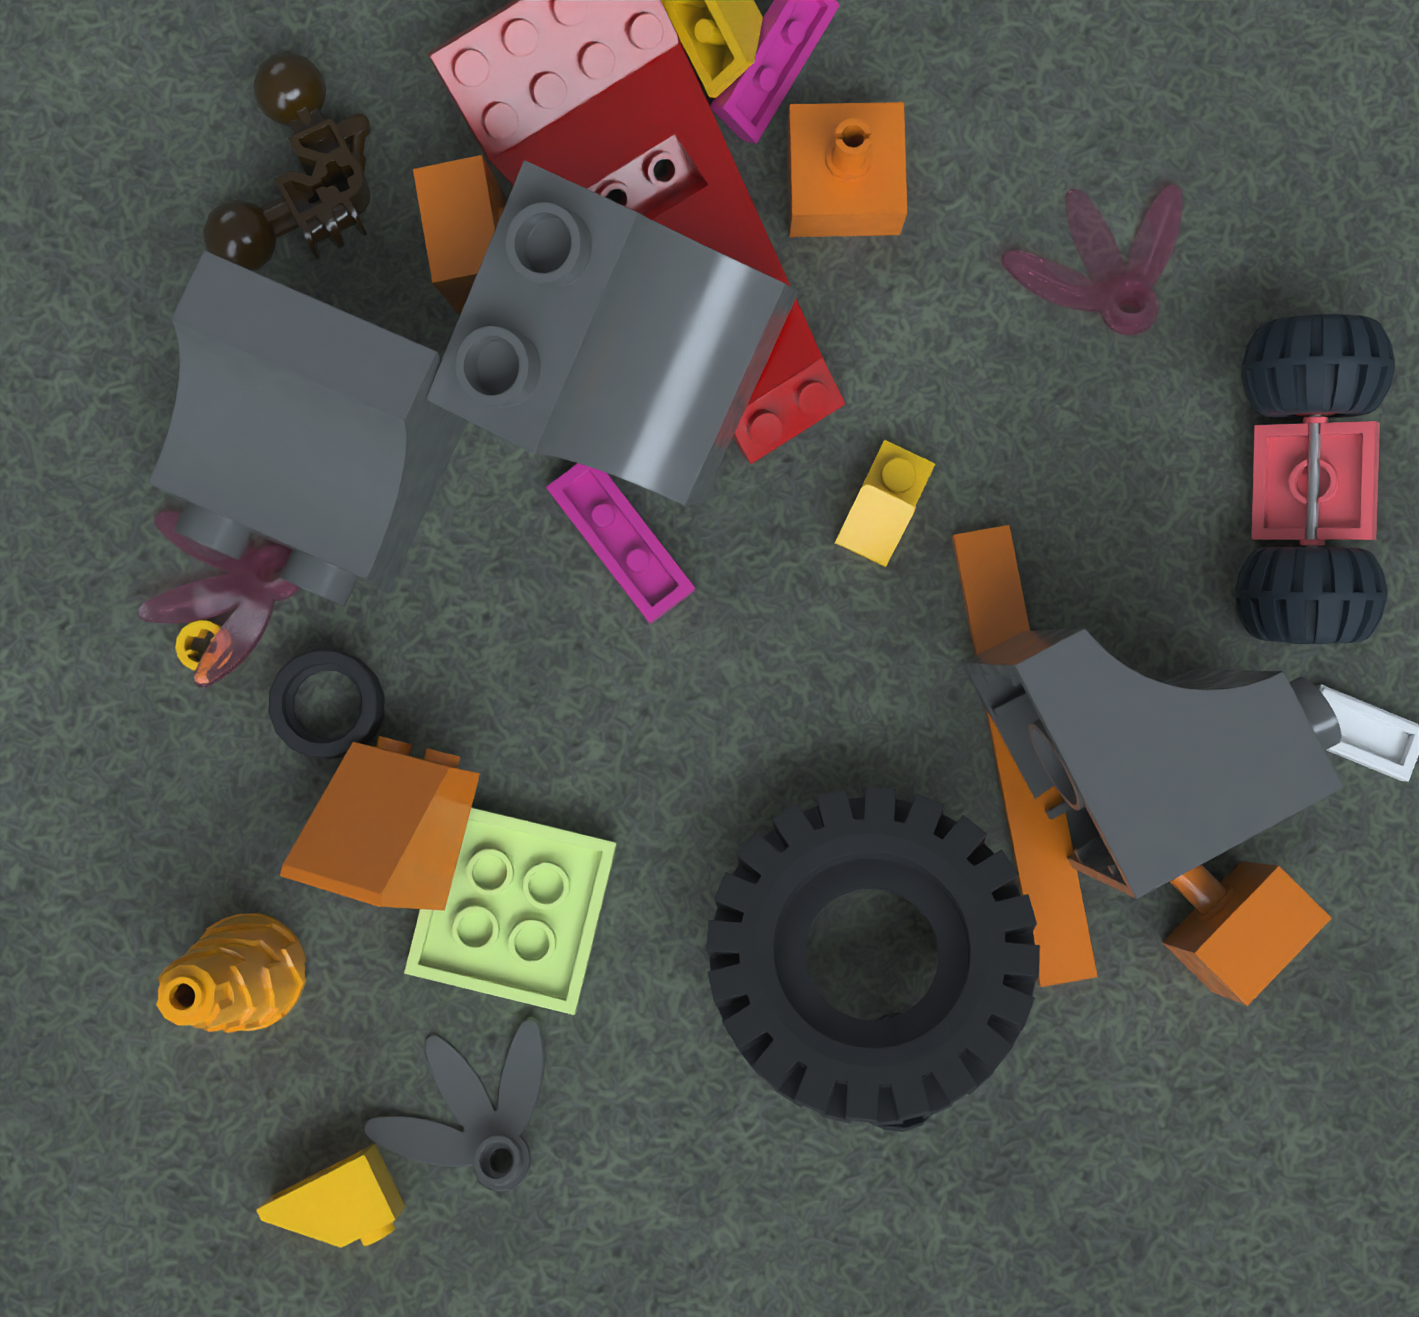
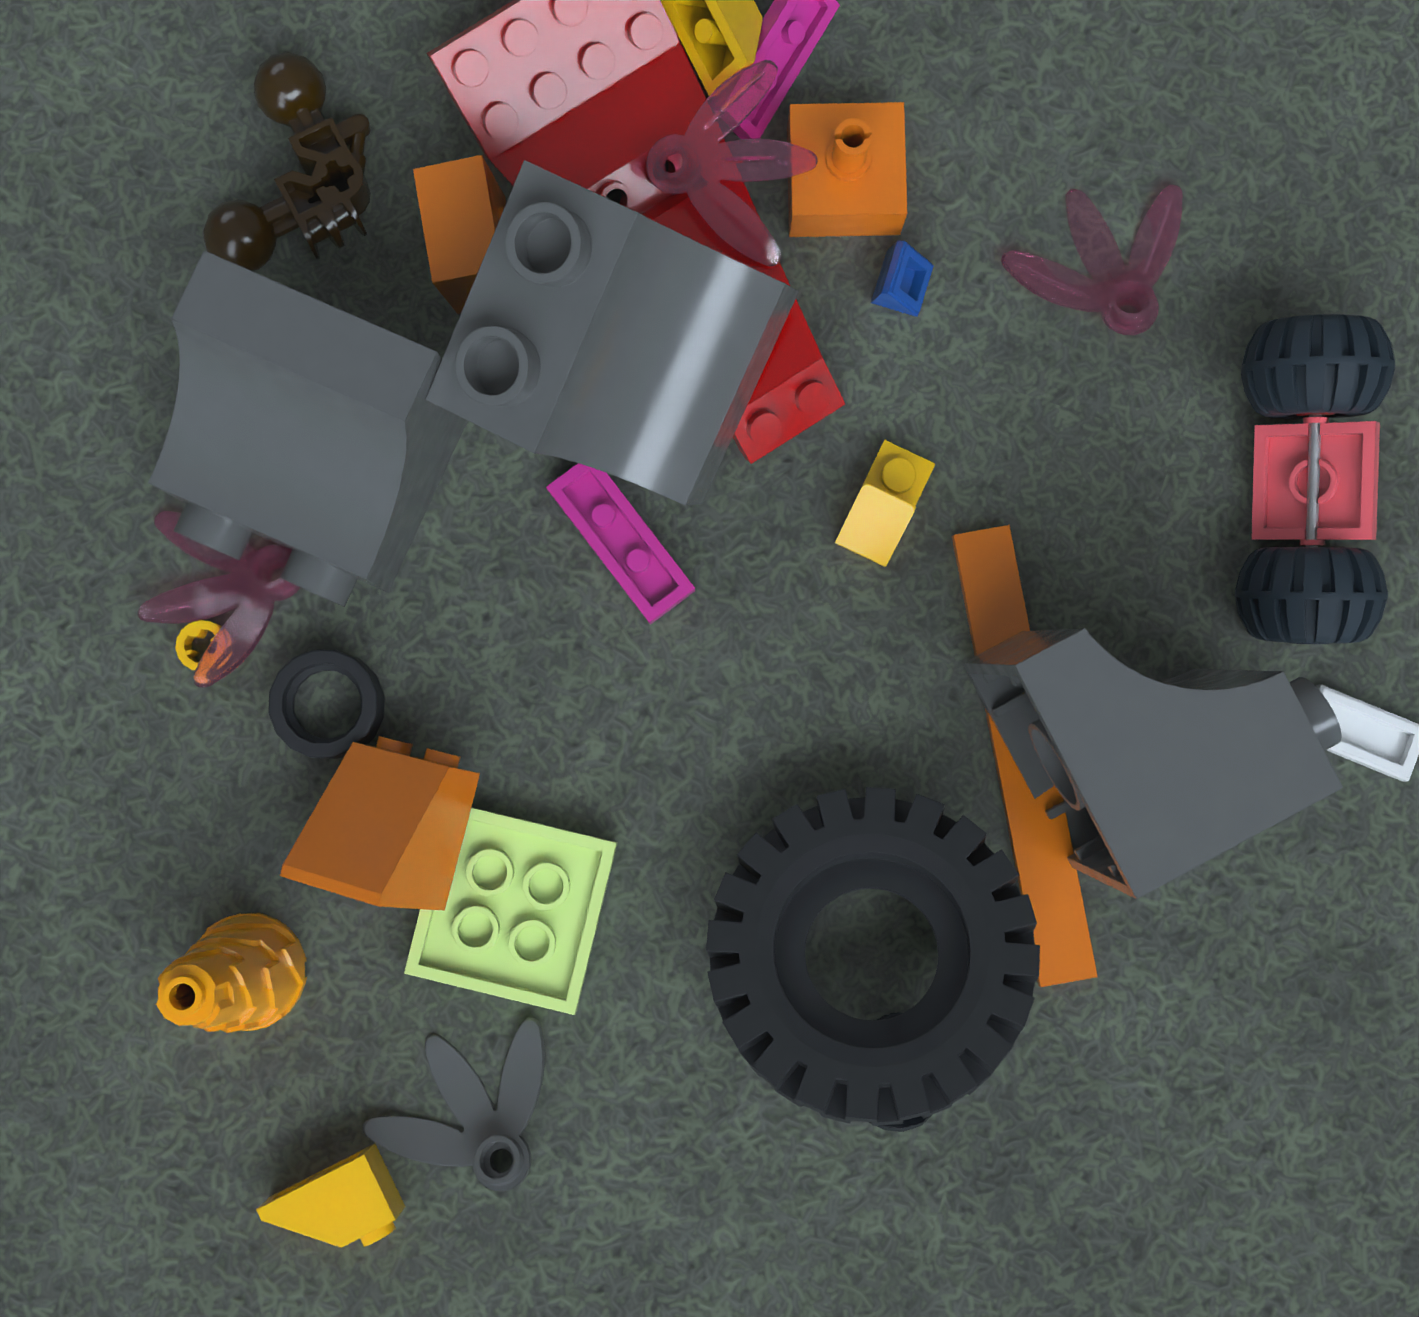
(738, 160): none -> clear pink plant
(902, 279): none -> blue slope
(1243, 927): orange brick -> none

